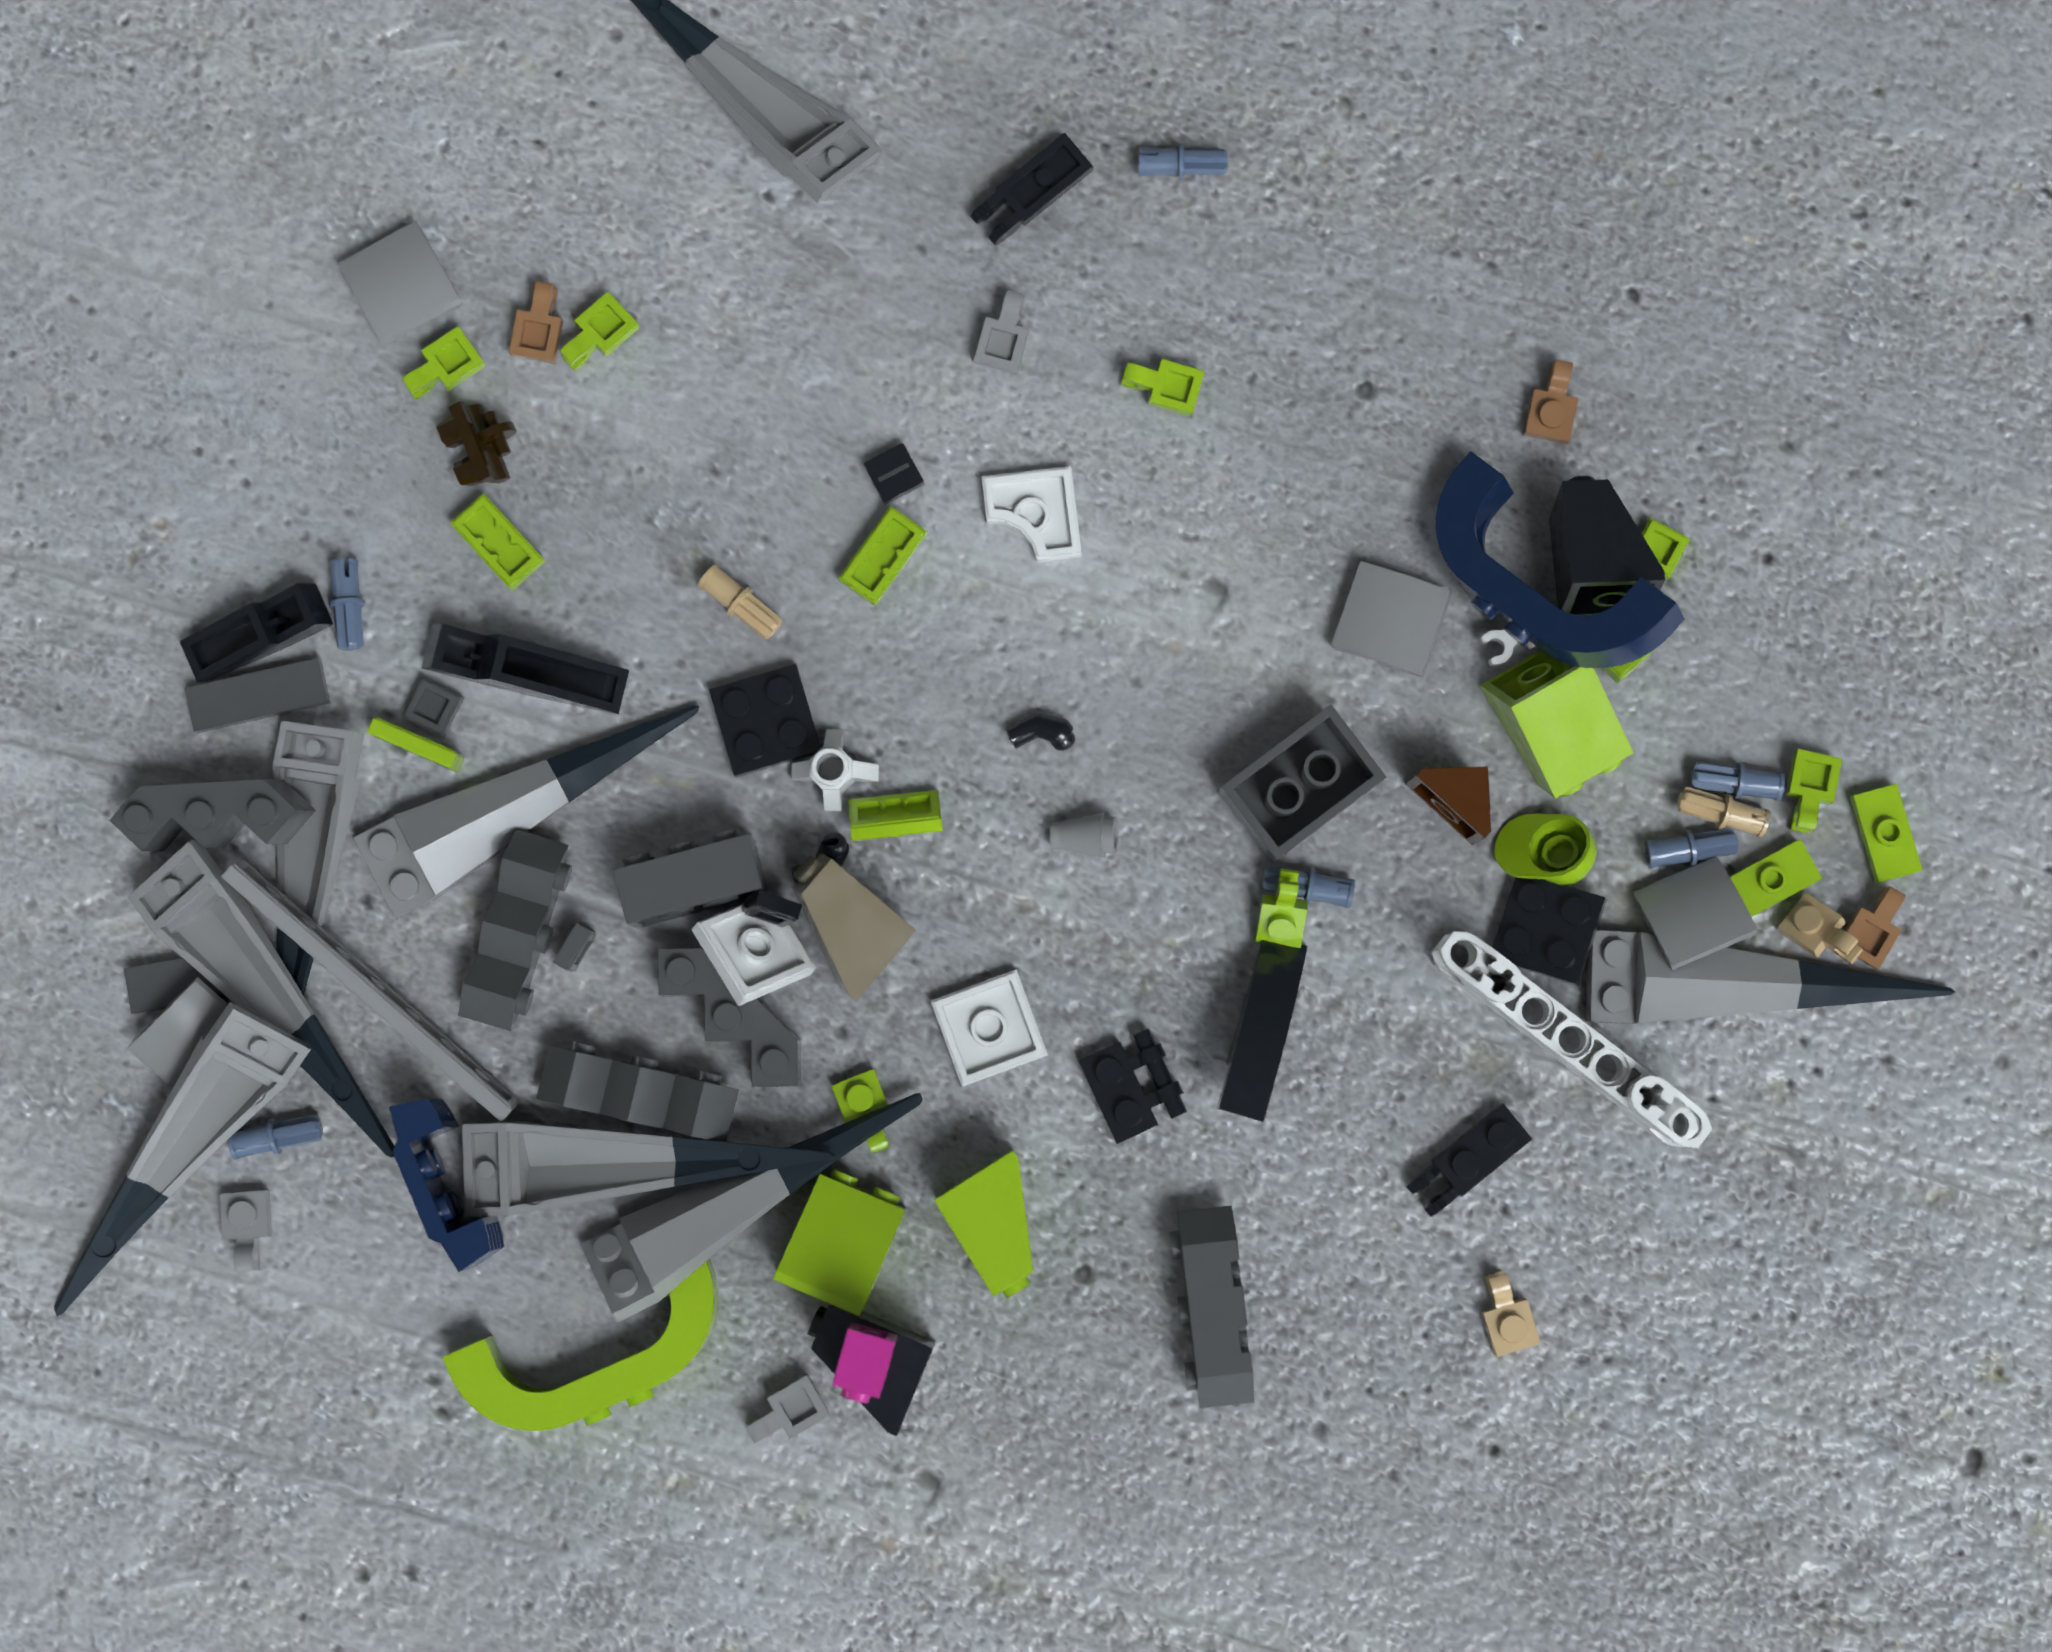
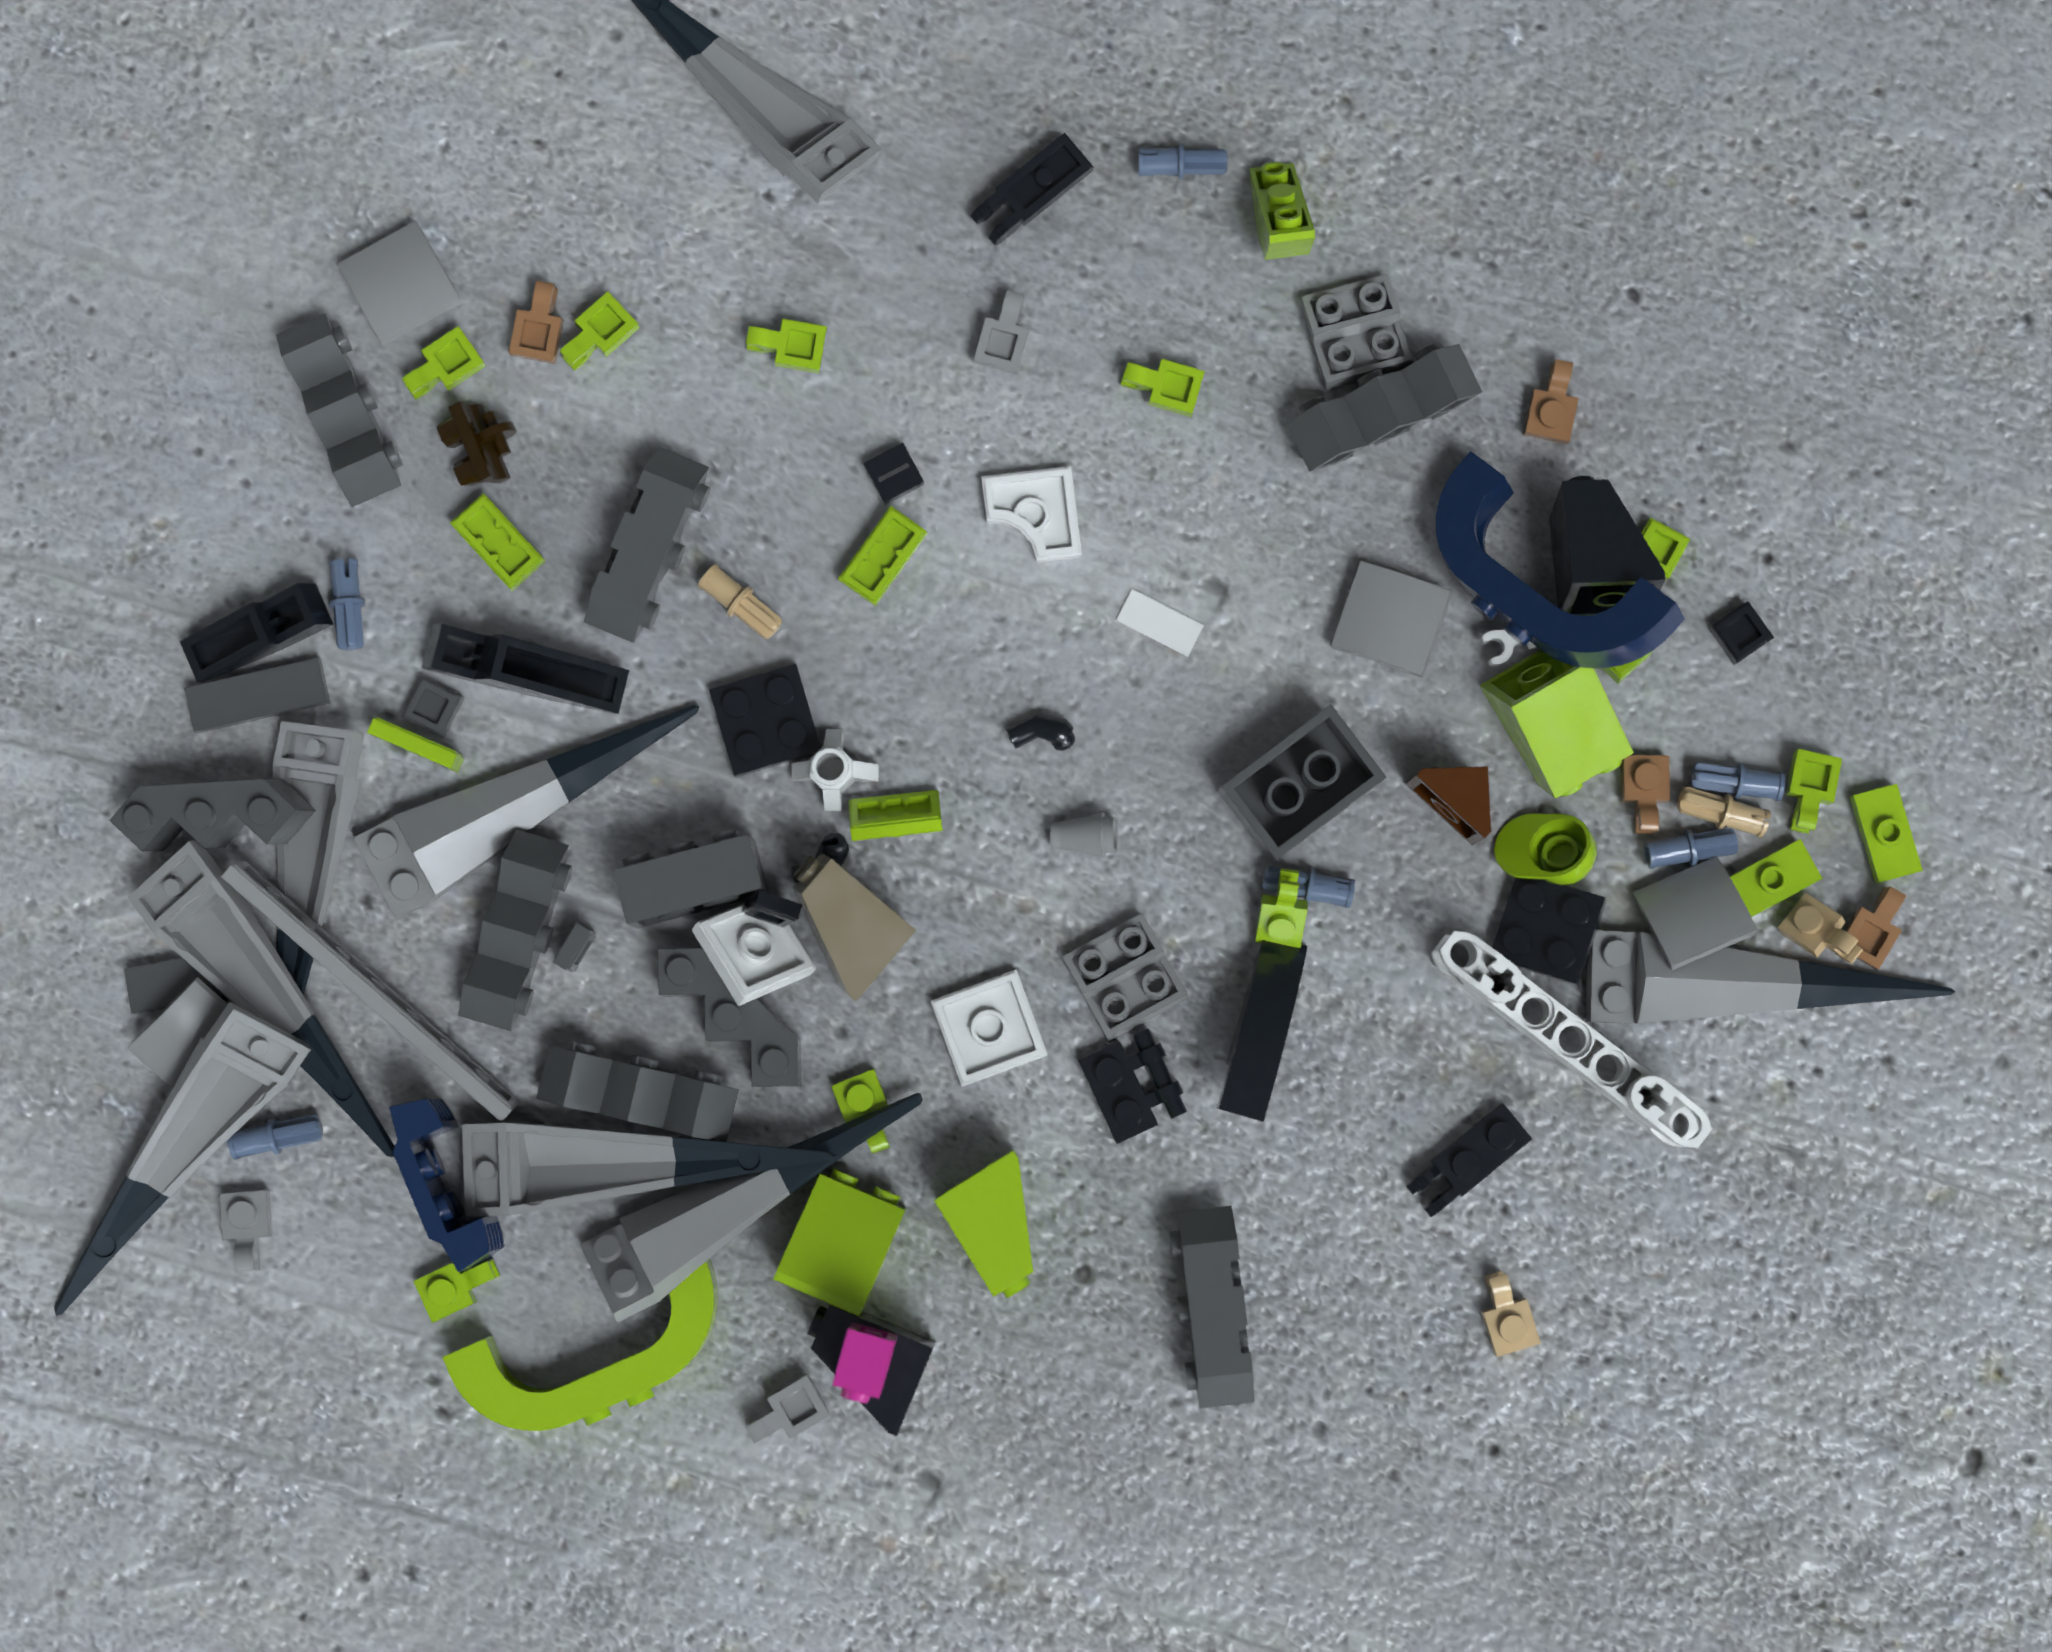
(340, 409): none -> dark grey brick
(451, 1291): none -> lime plate
(647, 545): none -> dark grey brick
(796, 345): none -> lime plate
(1125, 977): none -> light grey slope
(1159, 622): none -> white sticker
(1280, 211): none -> lime slope
(1356, 331): none -> light grey slope
(1383, 406): none -> dark grey brick
(1645, 783): none -> medium nougat plate
(1741, 632): none -> black tile

